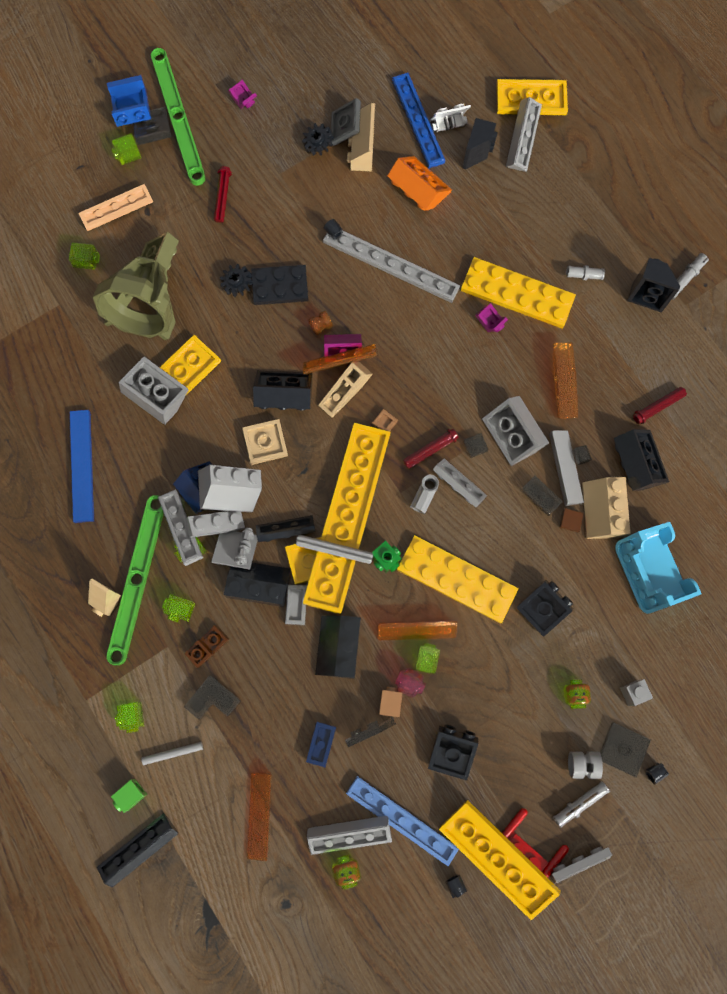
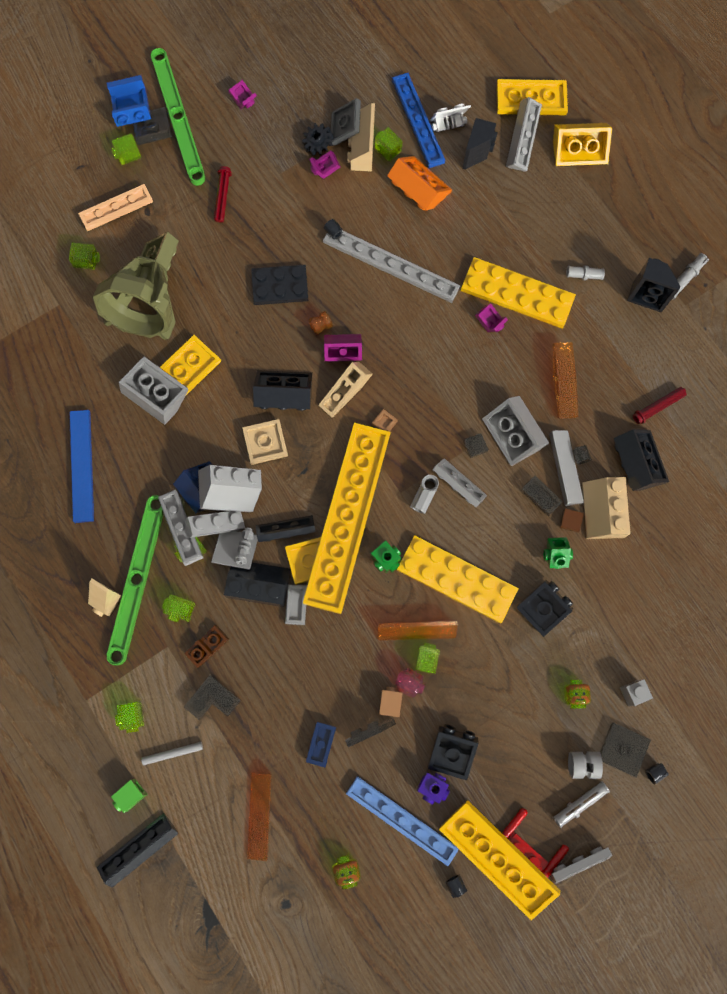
(236, 280): black gear -> none
(324, 165): none -> magenta bracket
(334, 549): light grey axle -> none
(338, 646): black slope -> none
(340, 359): clear orange slope -> none
(349, 835): light grey slope -> none
(388, 143): none -> clear neon green brick
(426, 785): none -> dark purple brick
(431, 448): dark red axle -> none
(558, 553): none -> green brick
(582, 144): none -> yellow slope
(653, 570): medium azure windscreen -> none

